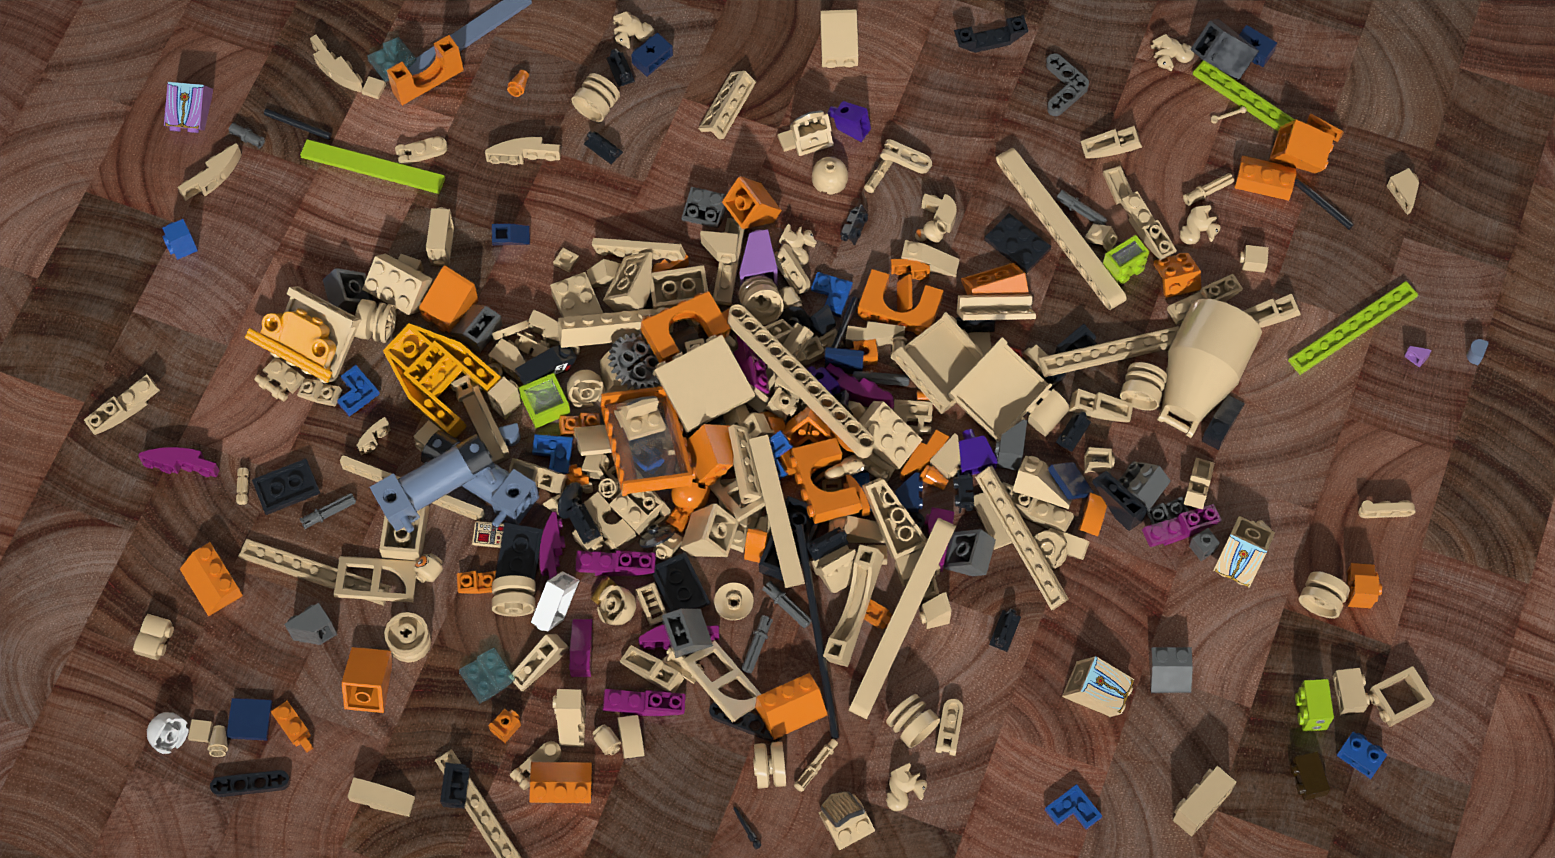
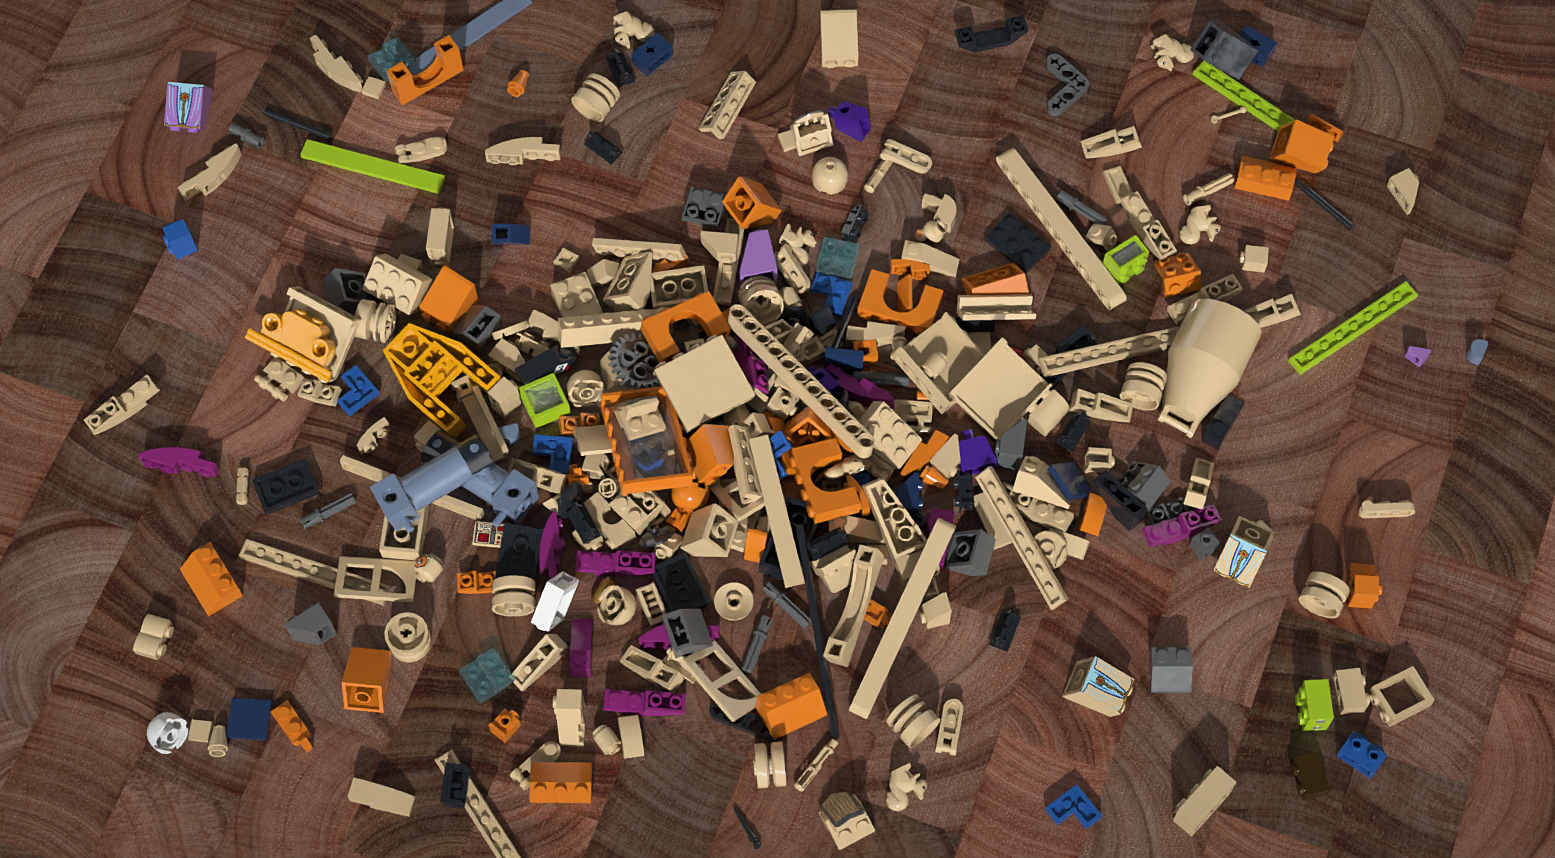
(250, 787): black beam -> none
(837, 257): none -> clear light blue slope
(934, 365): none -> tan brick

